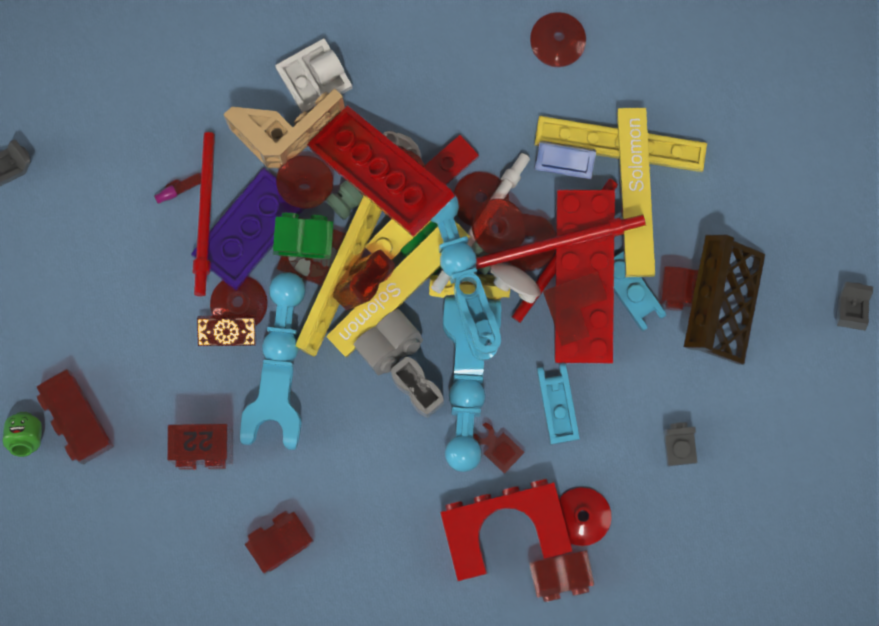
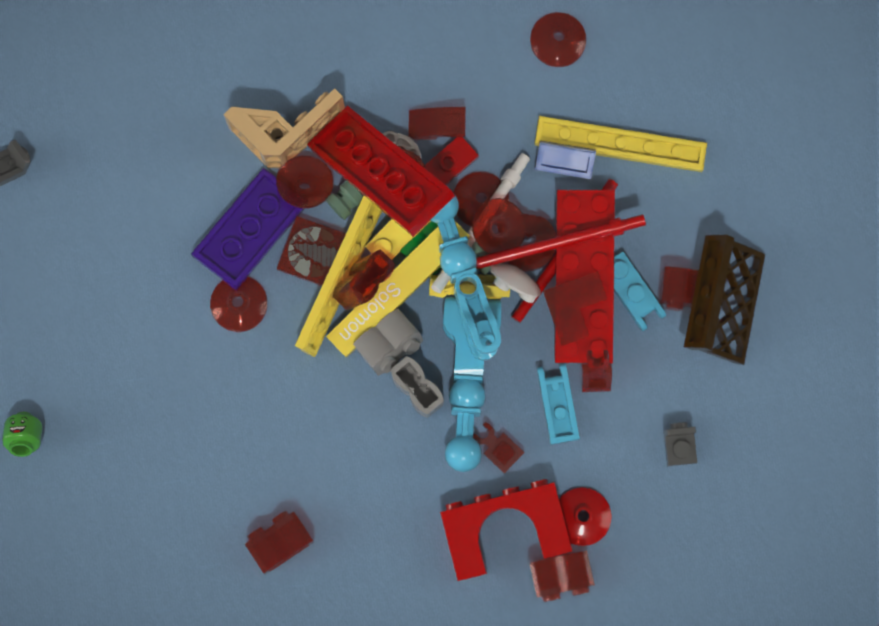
(73, 417): clear red brick -> none
(177, 187): clear red piece -> none
(200, 445): clear red brick -> none
(201, 264): red bar -> none
(226, 330): tile -> none
(277, 371): medium azure piece -> none
(303, 236): green brick -> none
(313, 73): white plate -> none
(437, 122): none -> clear red slope
(596, 373): none -> clear red plate
(636, 191): light yellow tile -> none
(854, 306): dark grey bracket -> none

